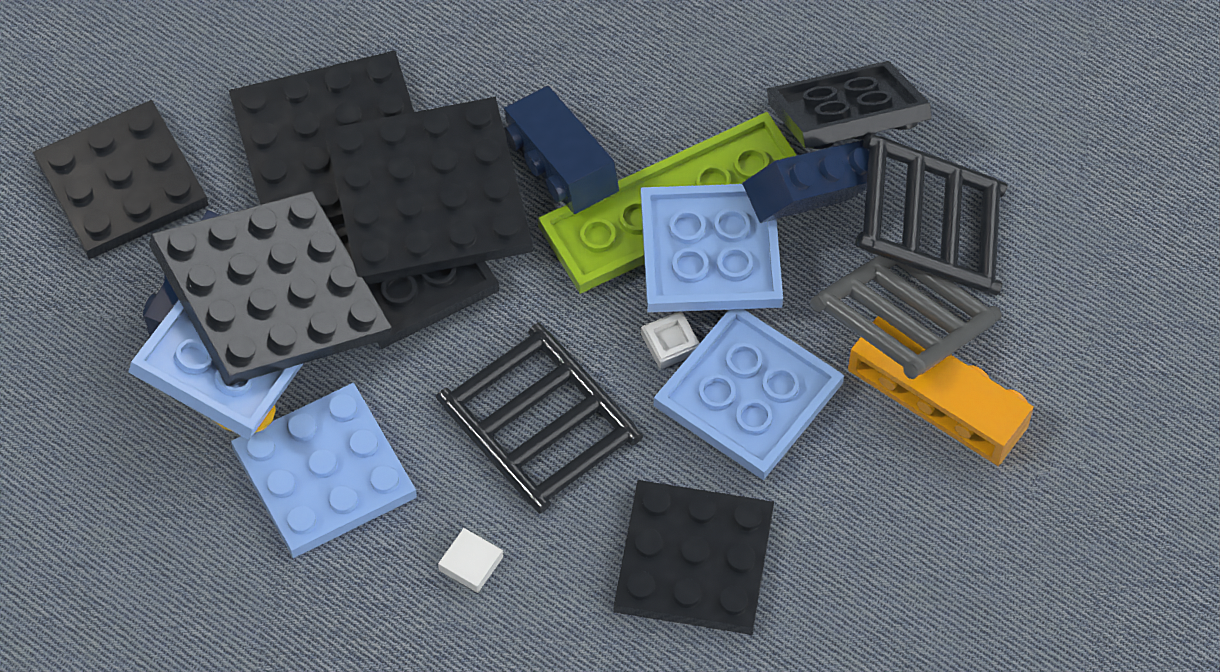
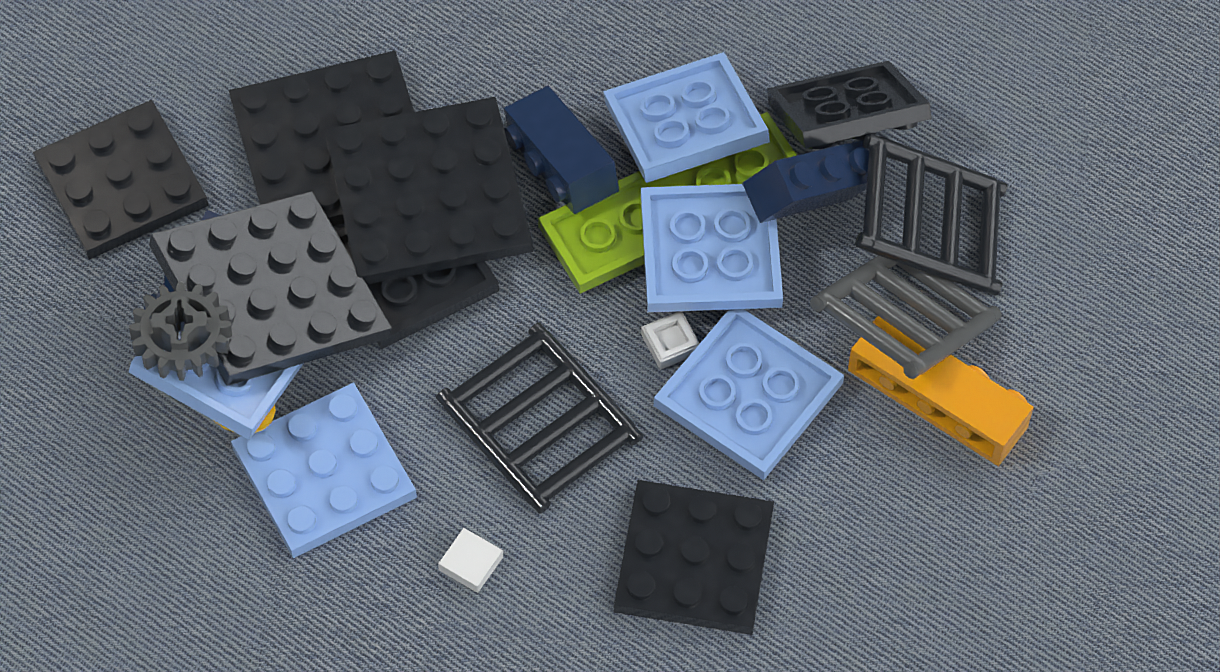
(160, 324): none -> dark grey gear
(686, 117): none -> light blue plate

